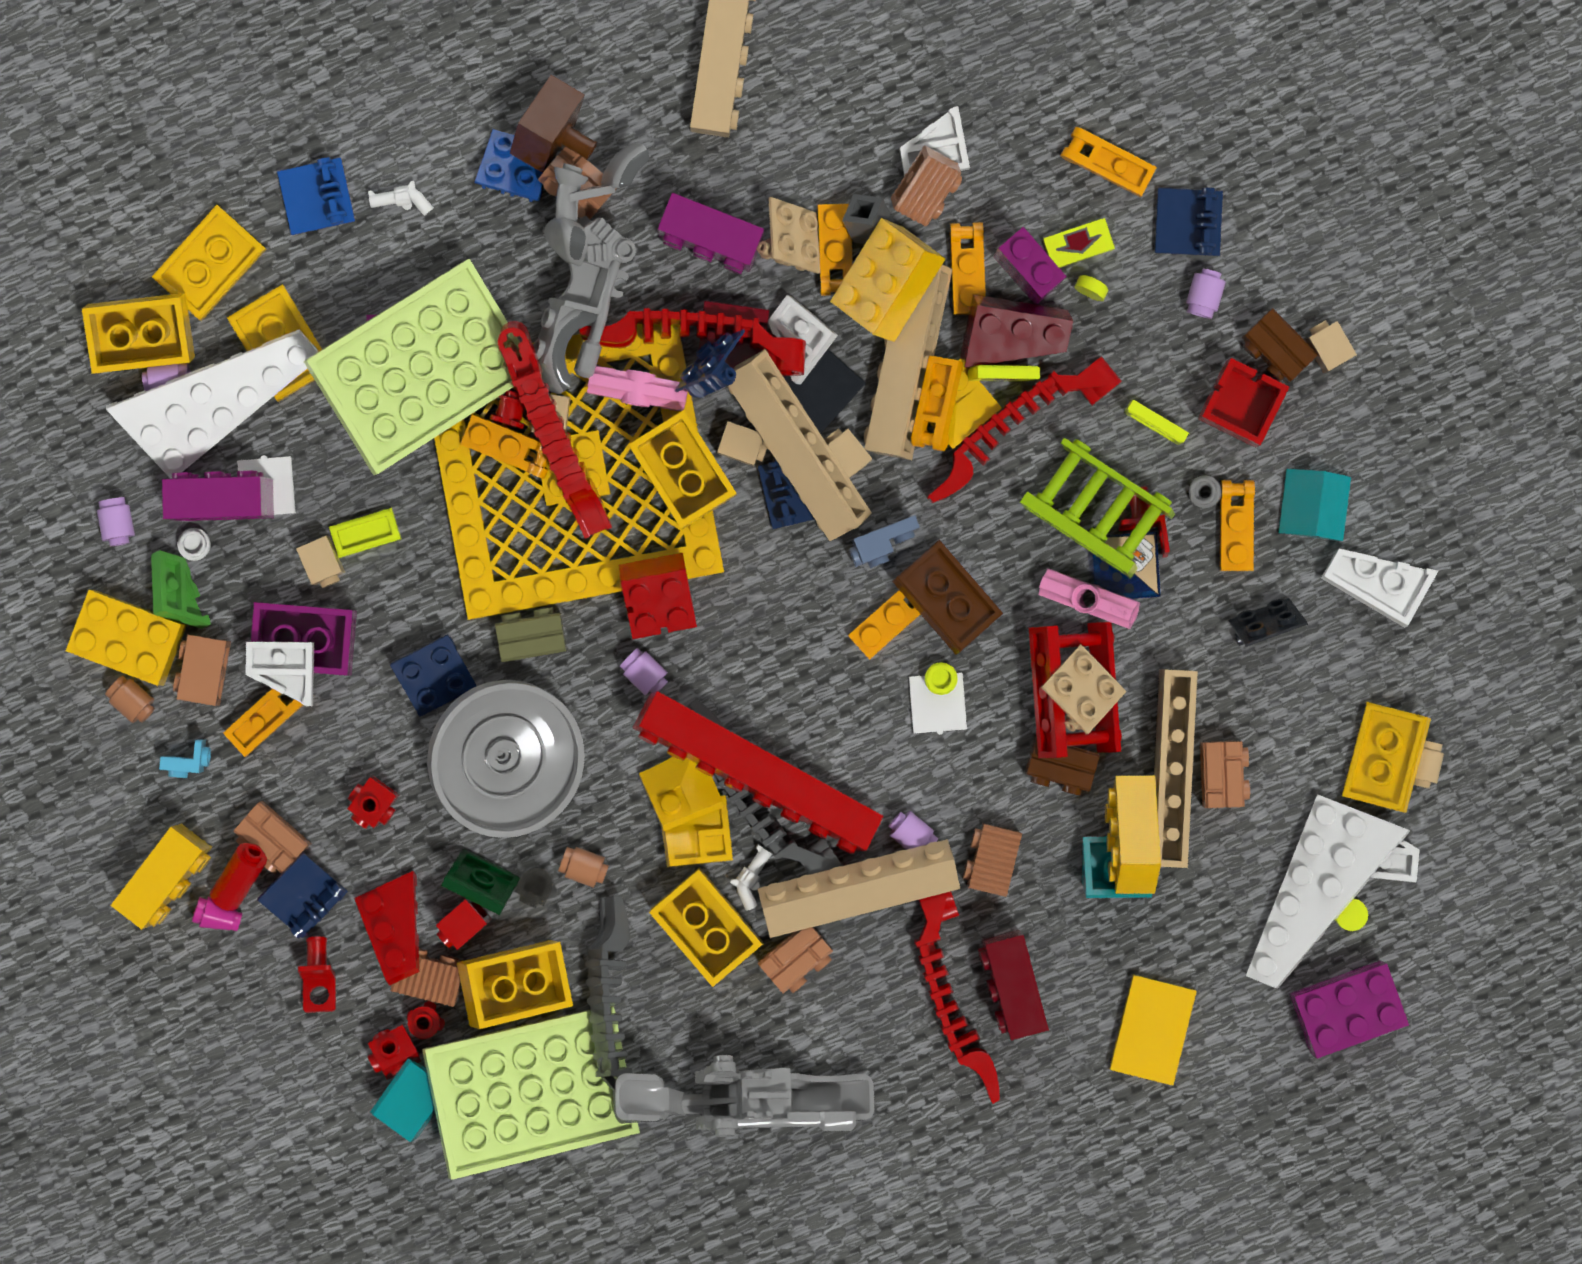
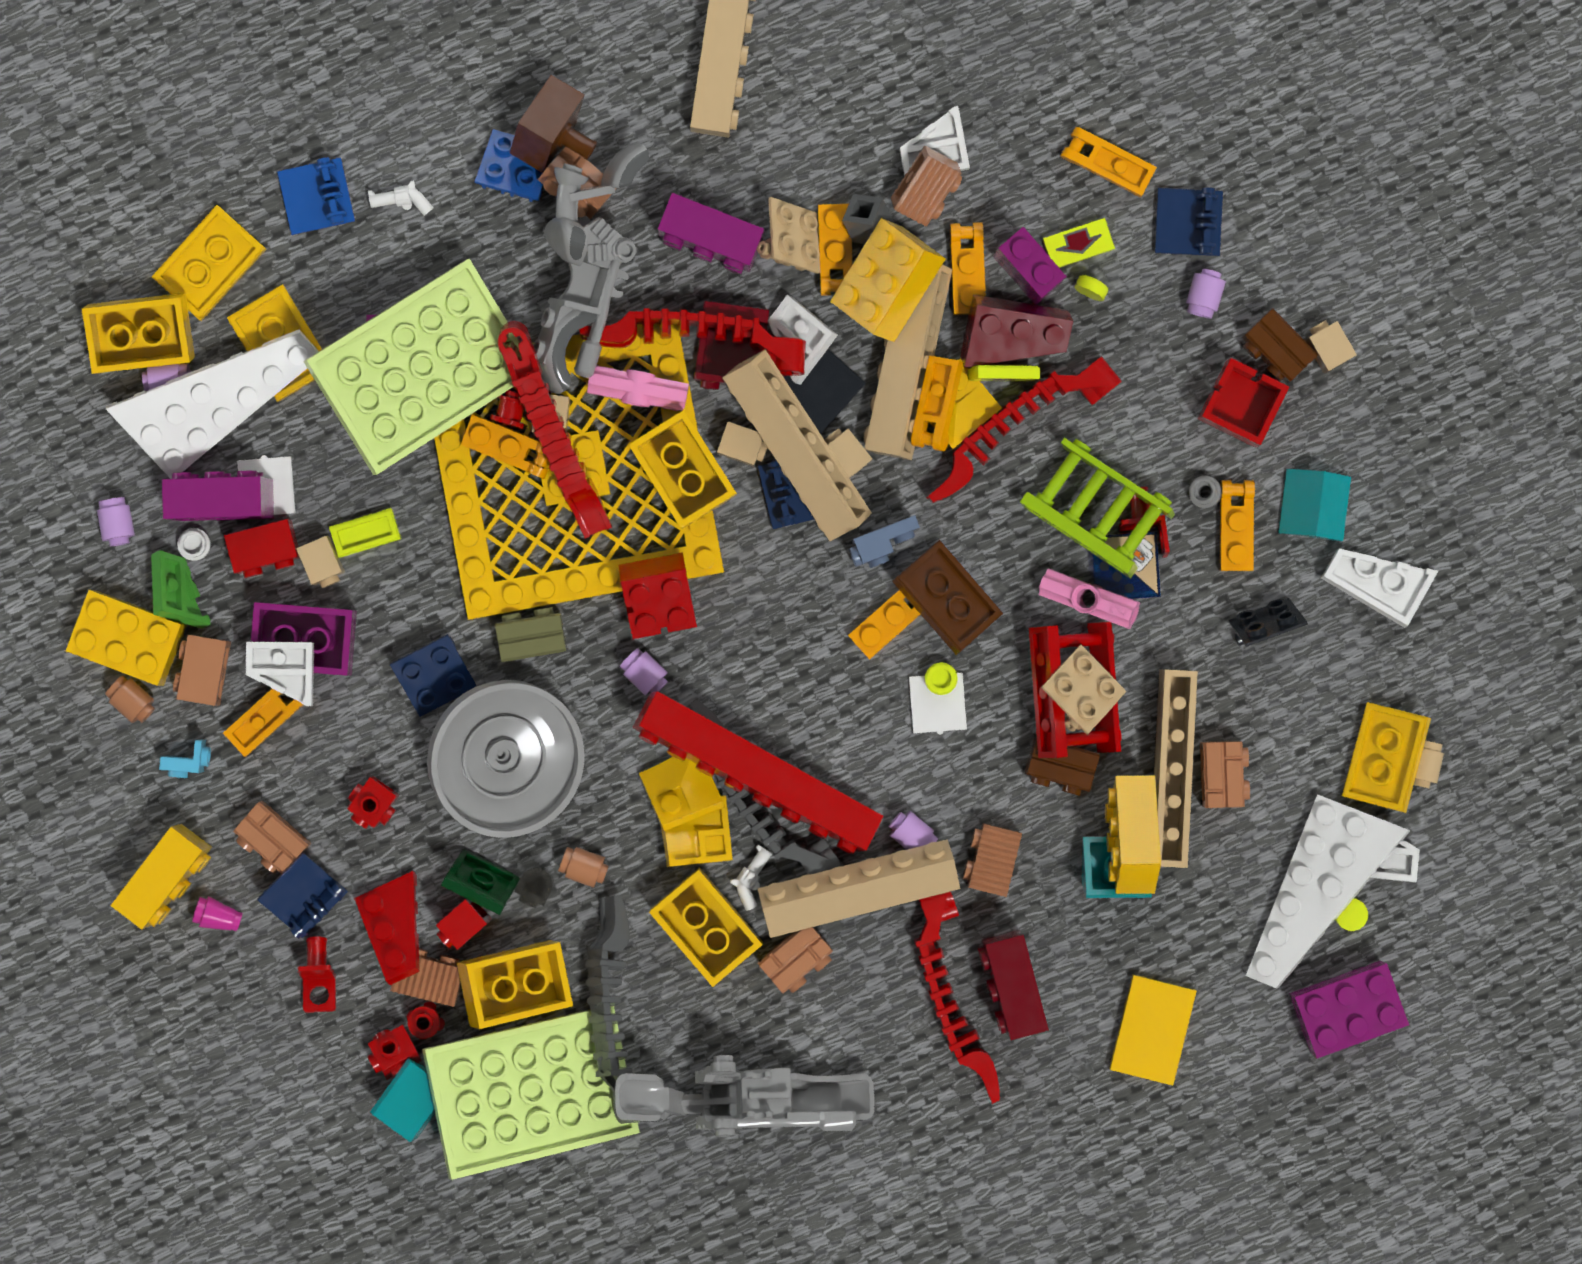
(238, 876): red brick -> none
(262, 547): none -> red piece
(710, 370): dark blue hinge -> none
(1156, 422): neon yellow tile -> none

